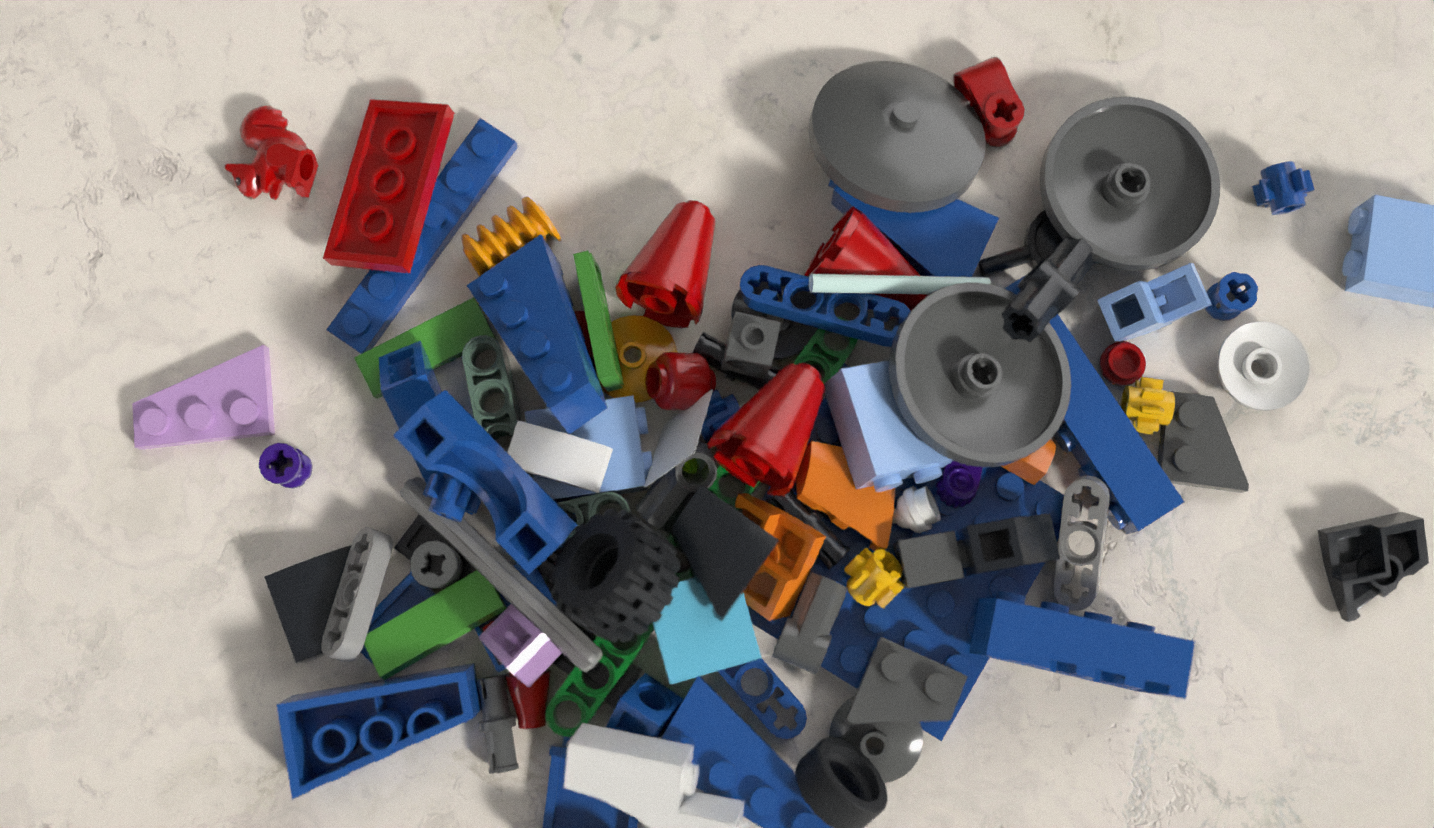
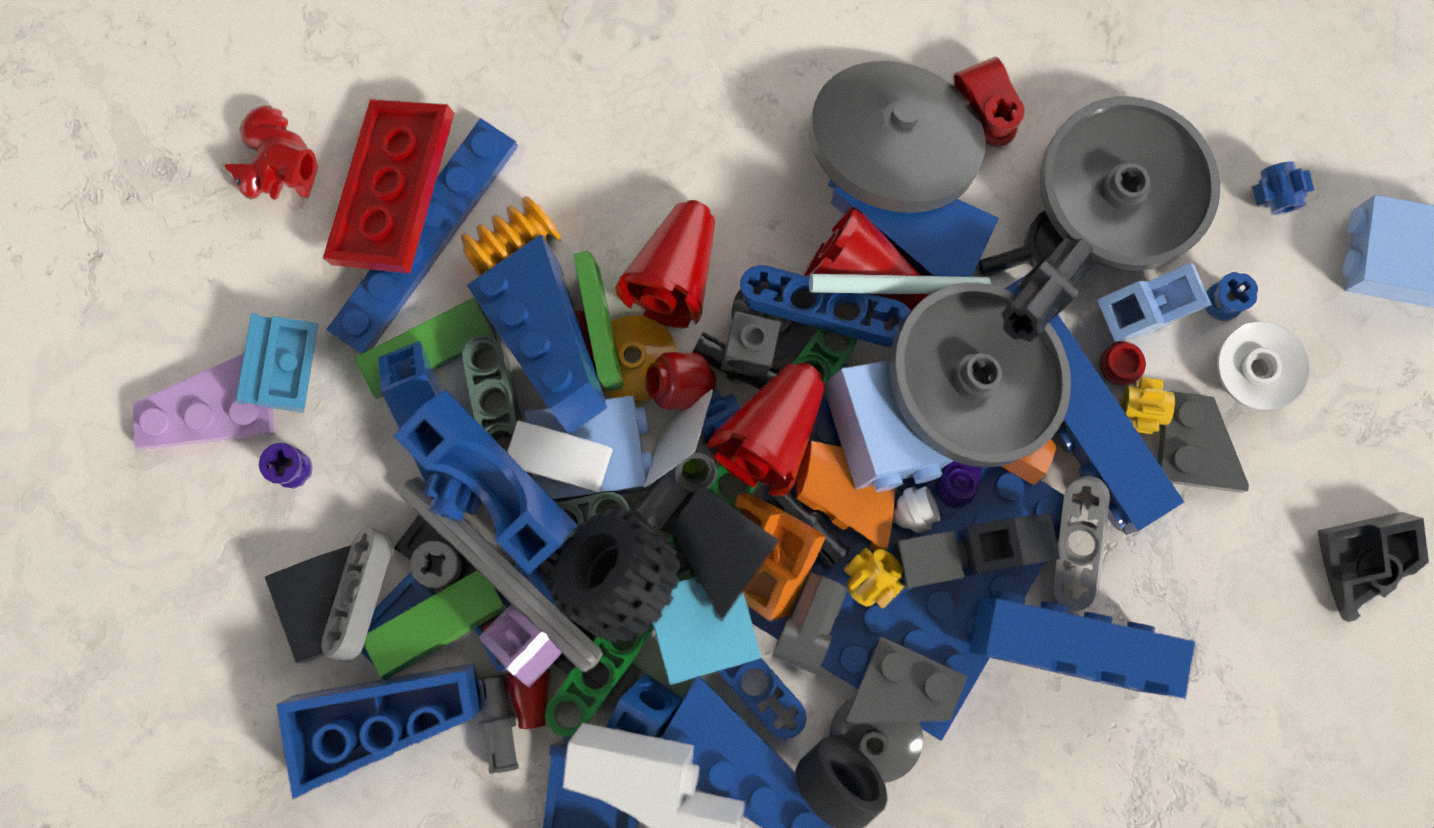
(277, 363): none -> dark azure plate

